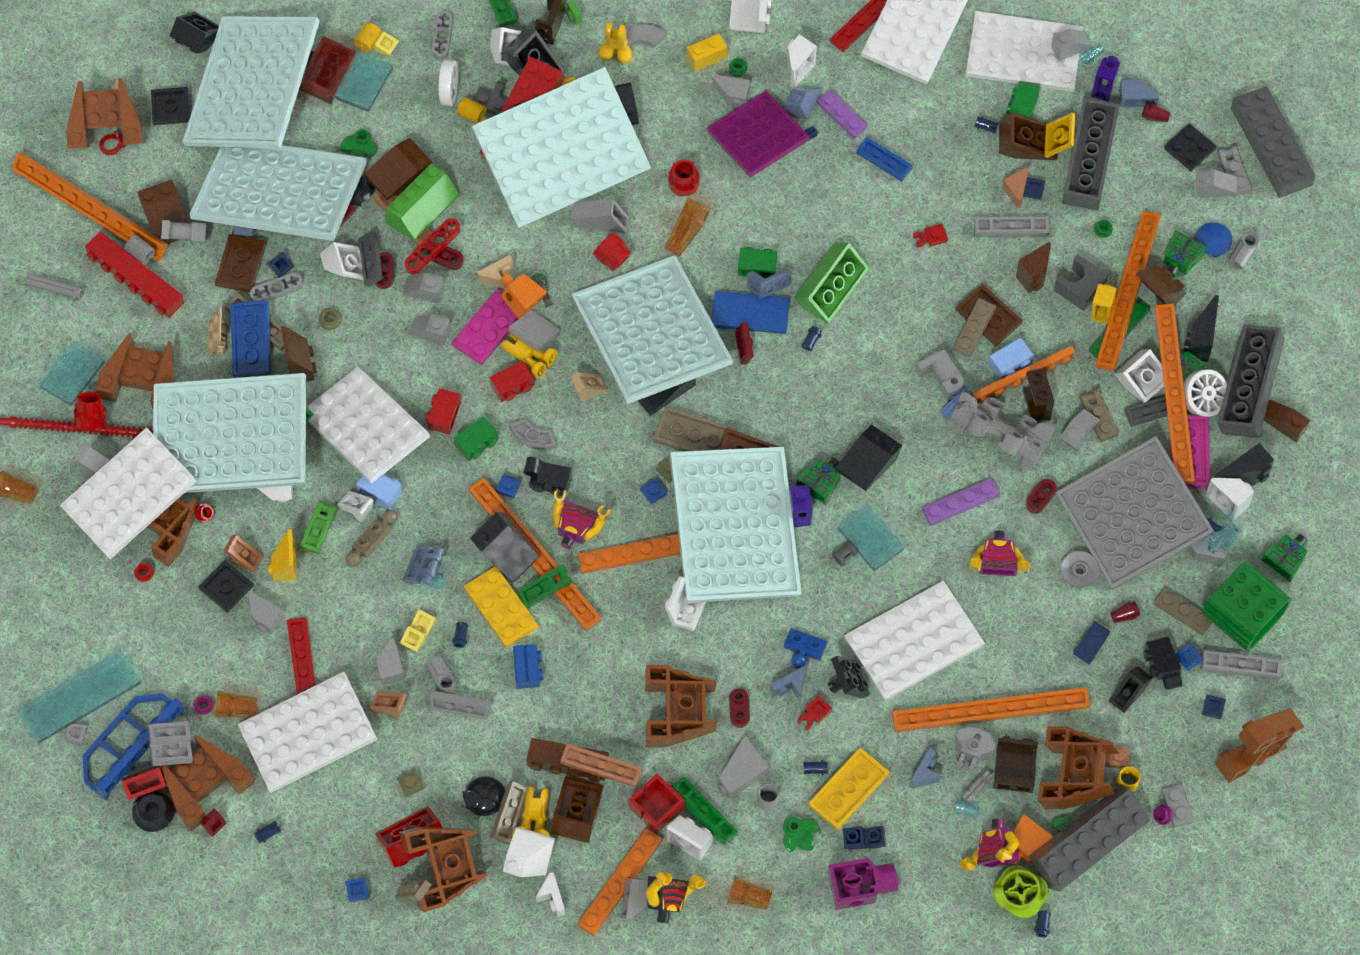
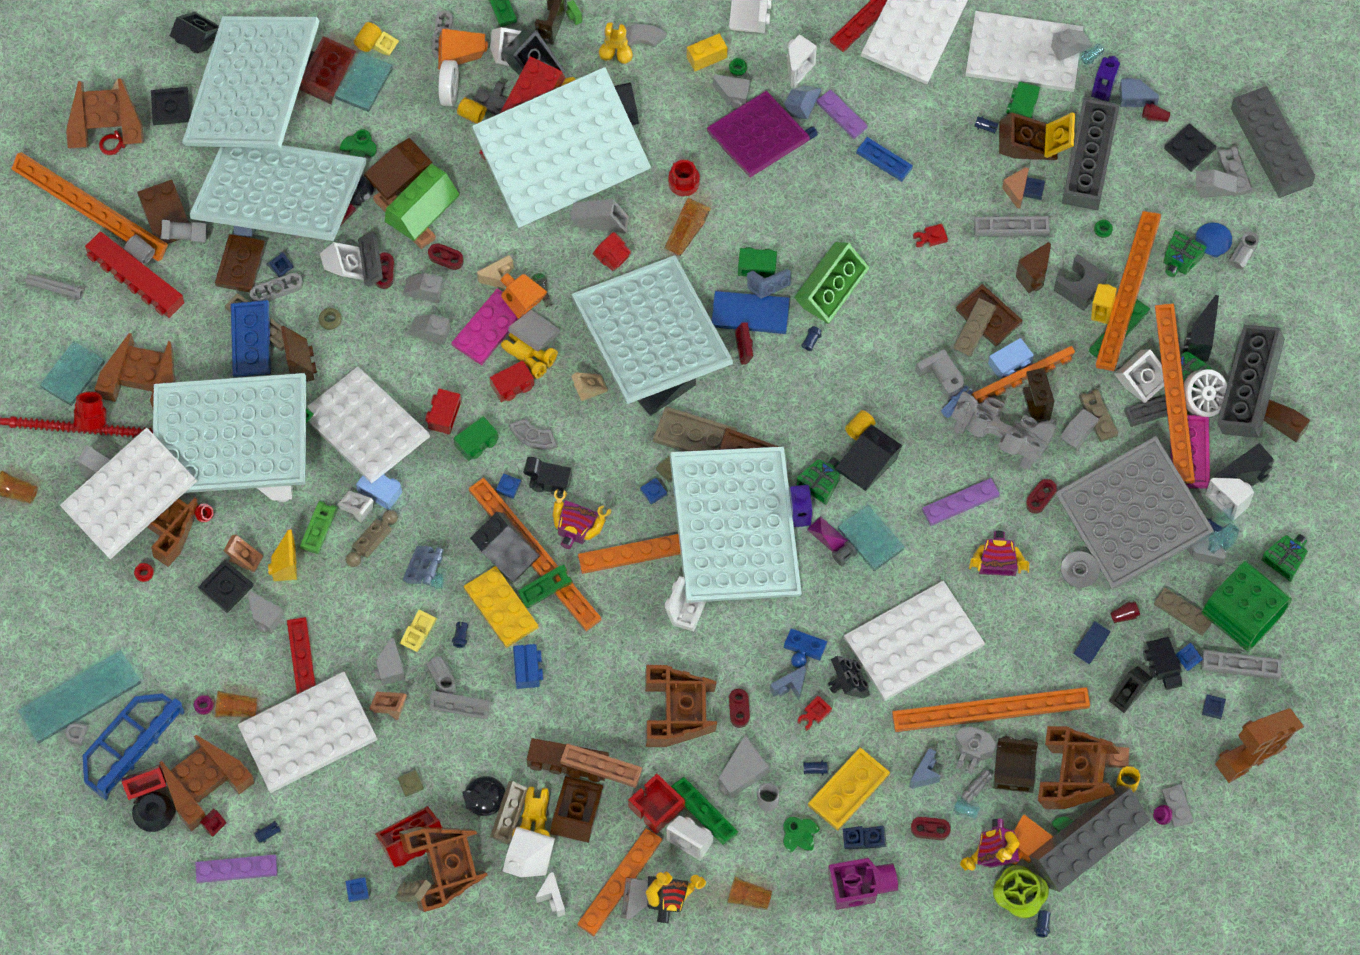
(170, 743): light grey slope -> none
(217, 333): tan hinge -> none
(236, 868): none -> medium lavender plate
(432, 246): red beam -> none
(460, 46): none -> orange slope
(827, 534): none -> magenta slope
(859, 424): none -> yellow piece
(930, 828): none -> dark red plate
(1161, 284): reddish brown slope -> none

